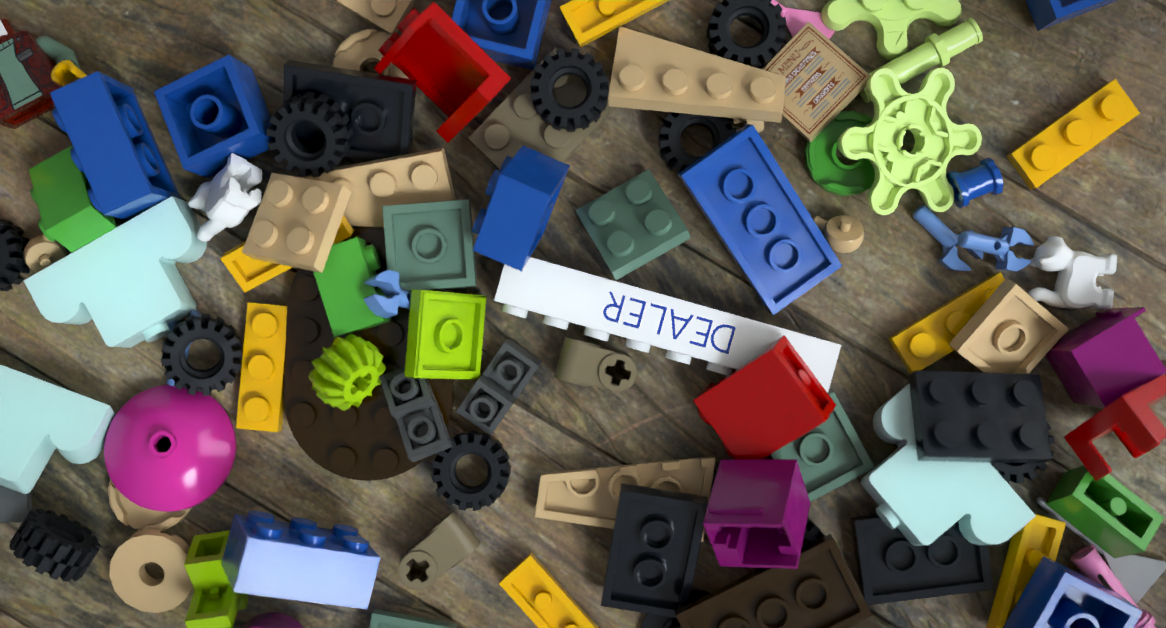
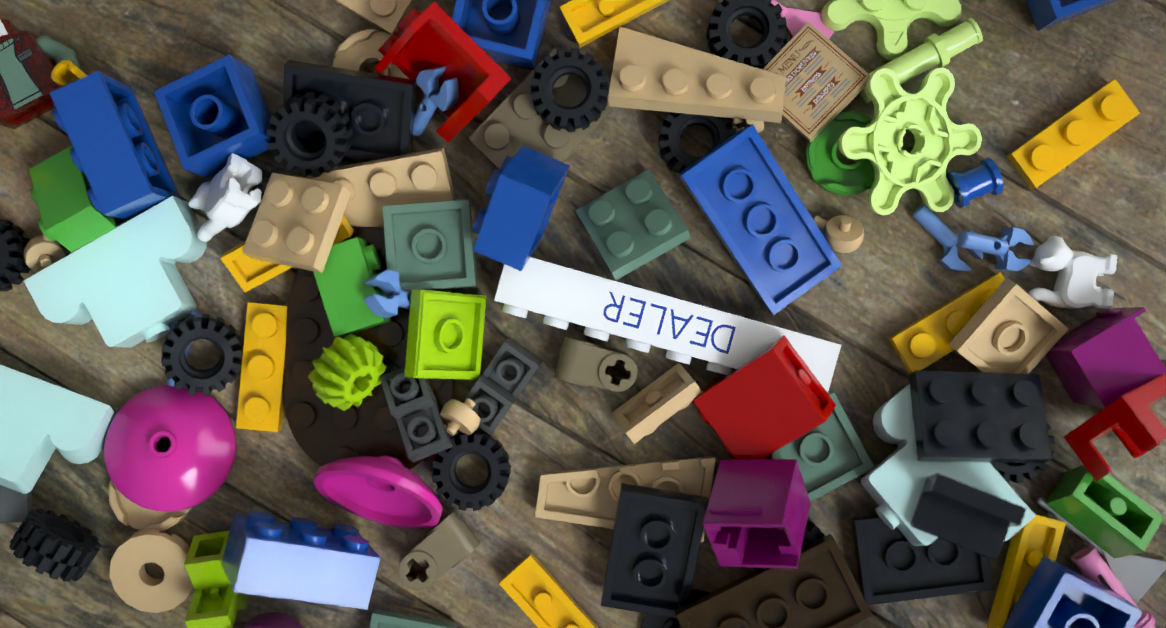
(379, 491): none -> dark pink dish
(432, 98): none -> medium blue bar
(460, 416): none -> tan piece
(657, 403): none -> tan plate
(965, 515): none -> black panel

